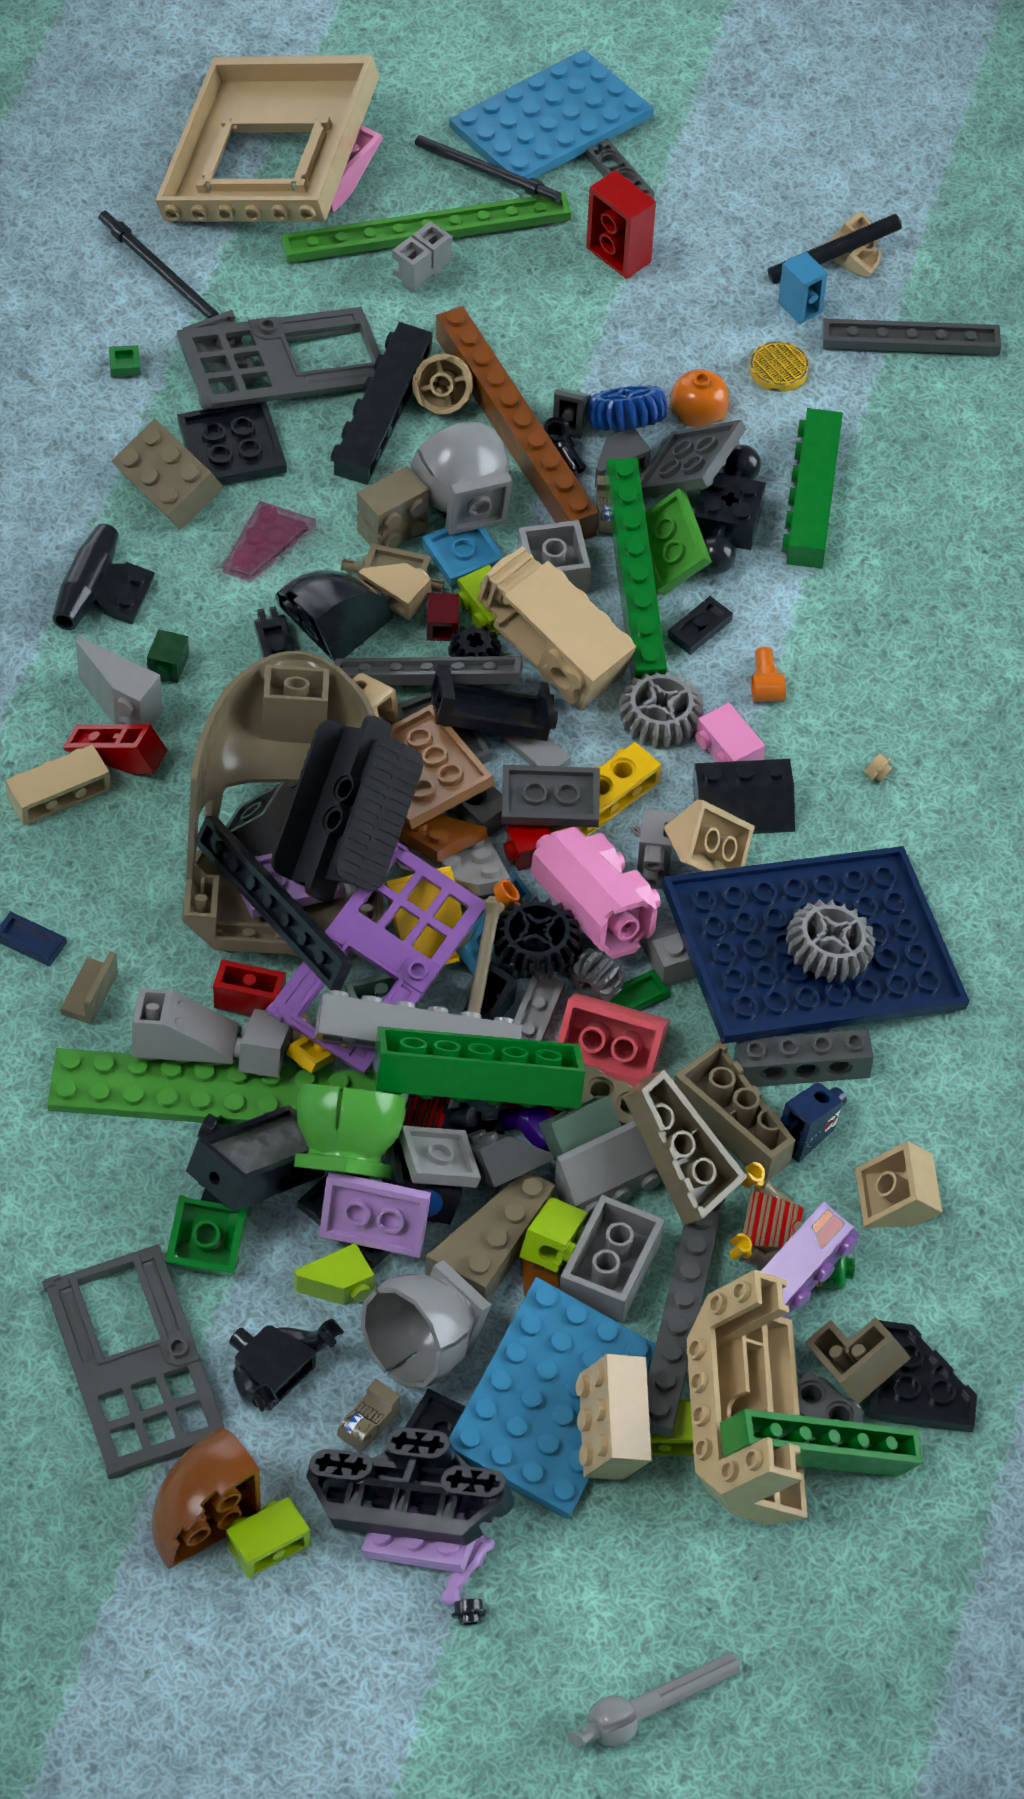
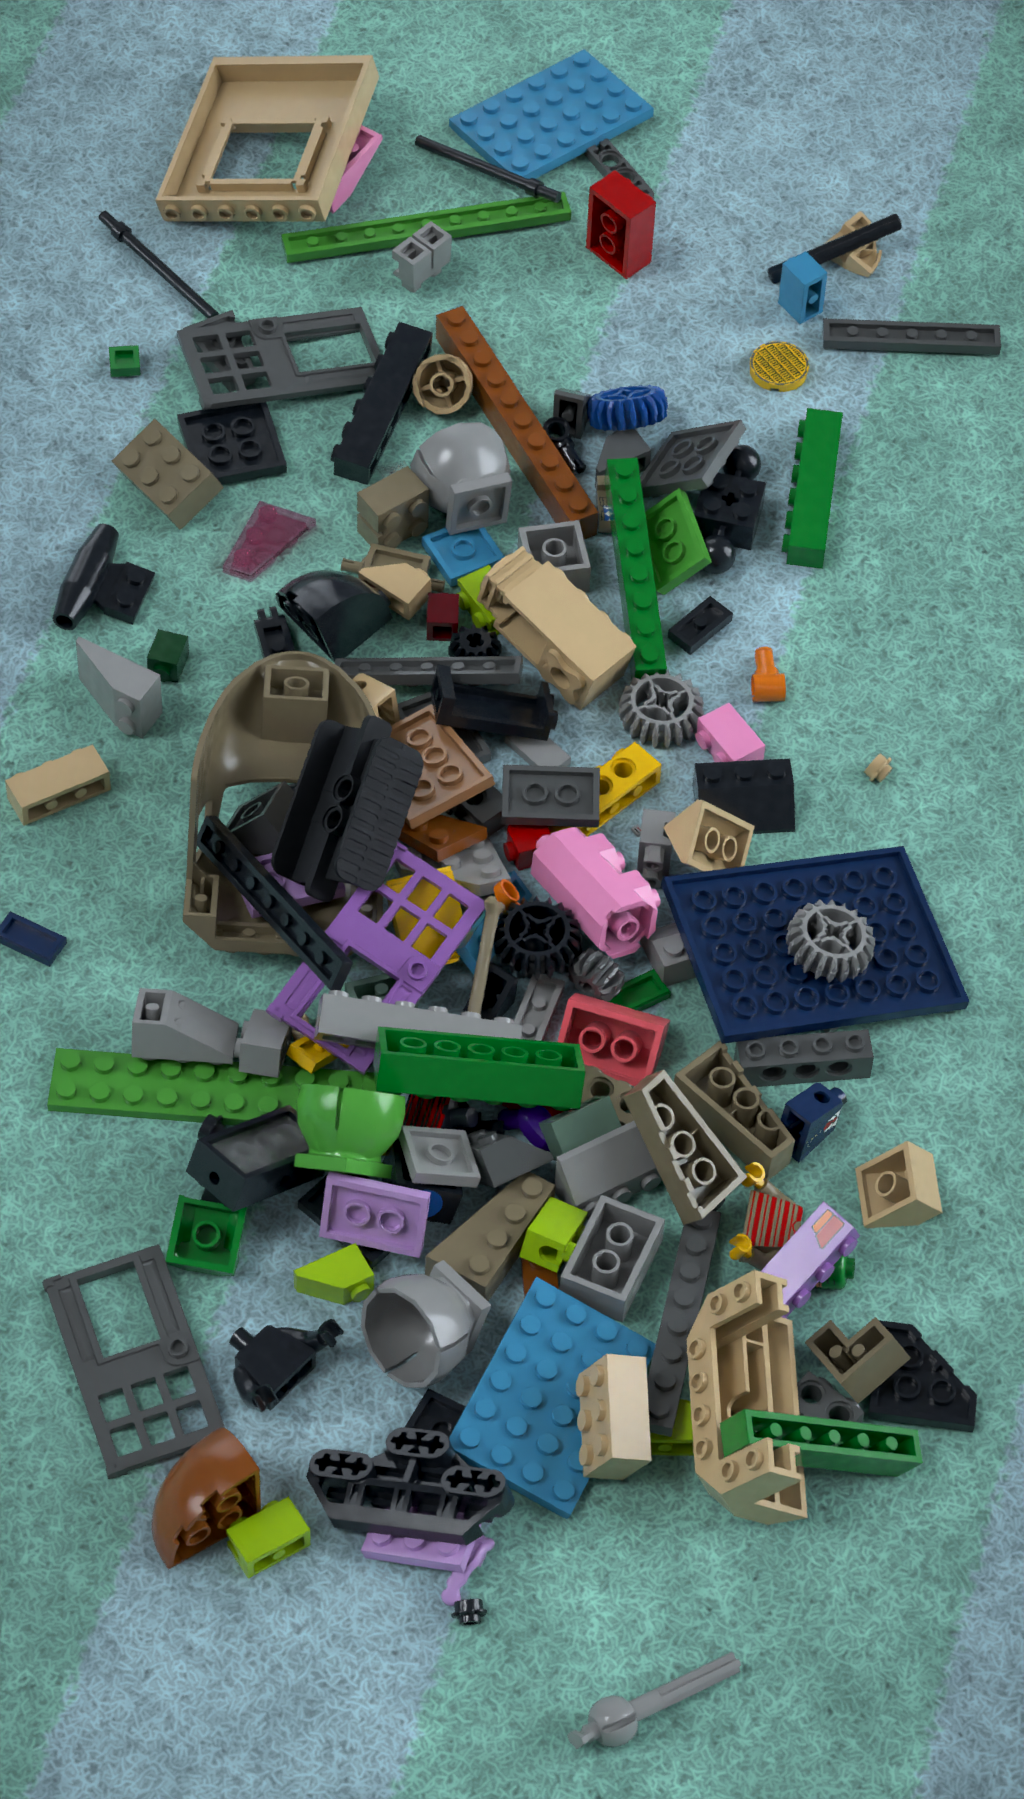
(90, 989): dark tan panel -> none
(121, 746): red slope -> none
(246, 987): red brick -> none
(370, 1416): dark tan leg -> none
(699, 398): orange cylinder -> none

